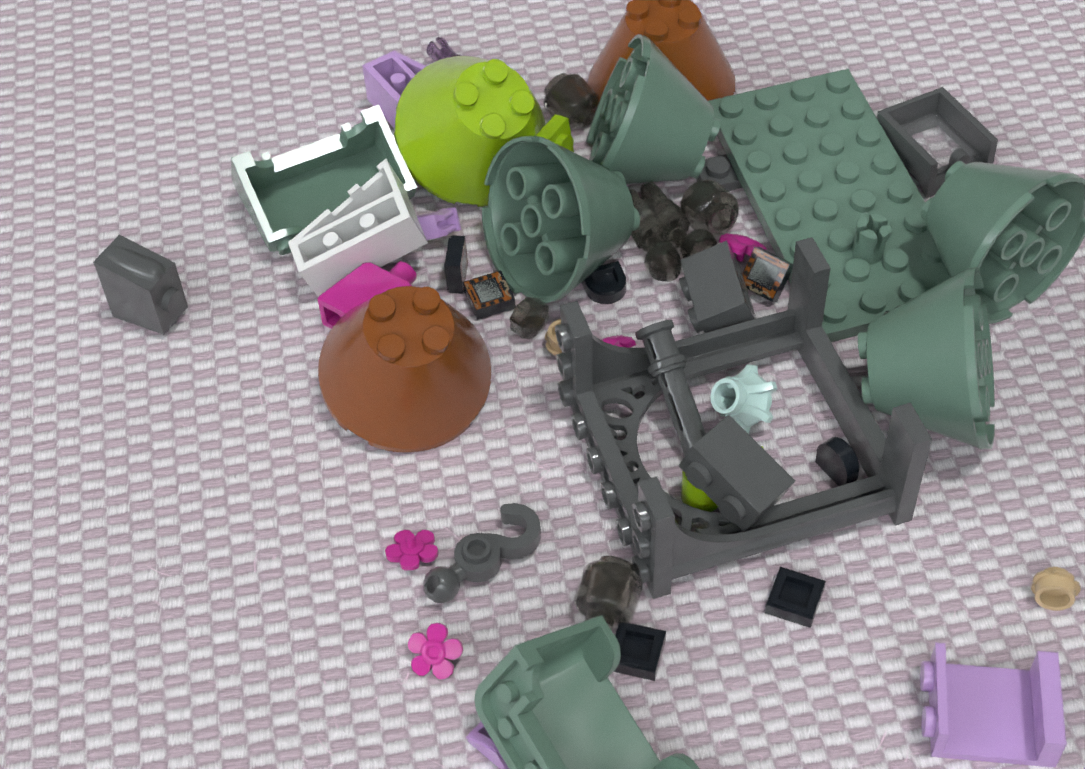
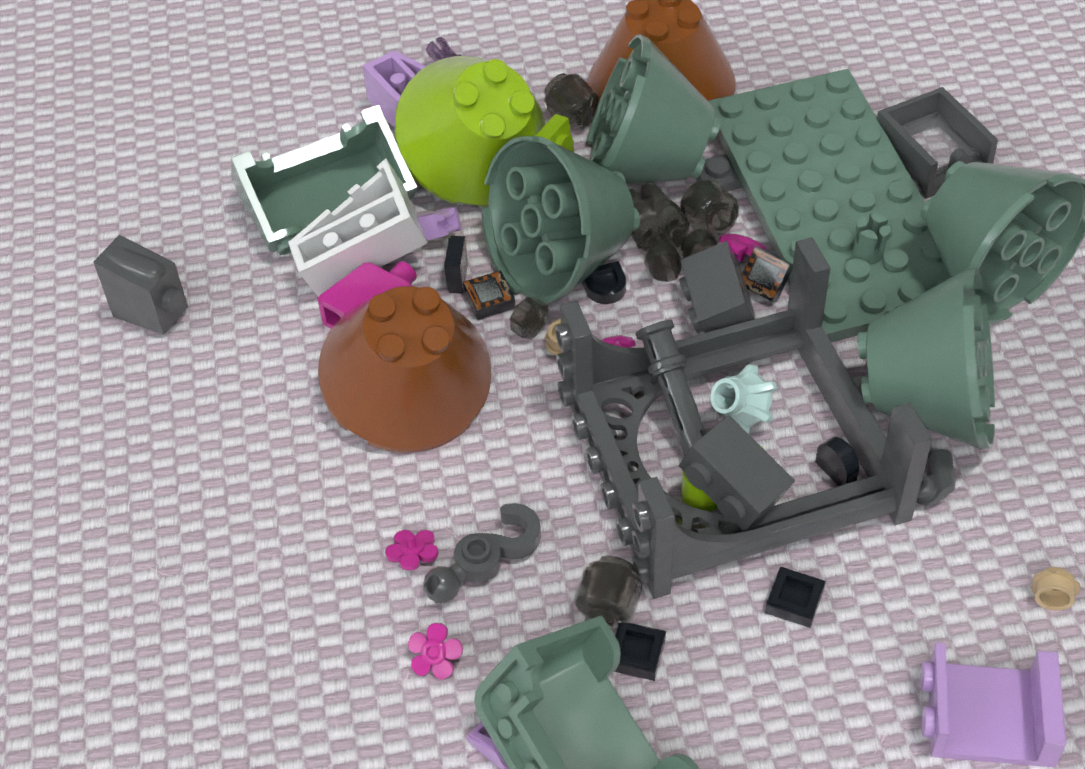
(941, 480): none -> dark grey arm

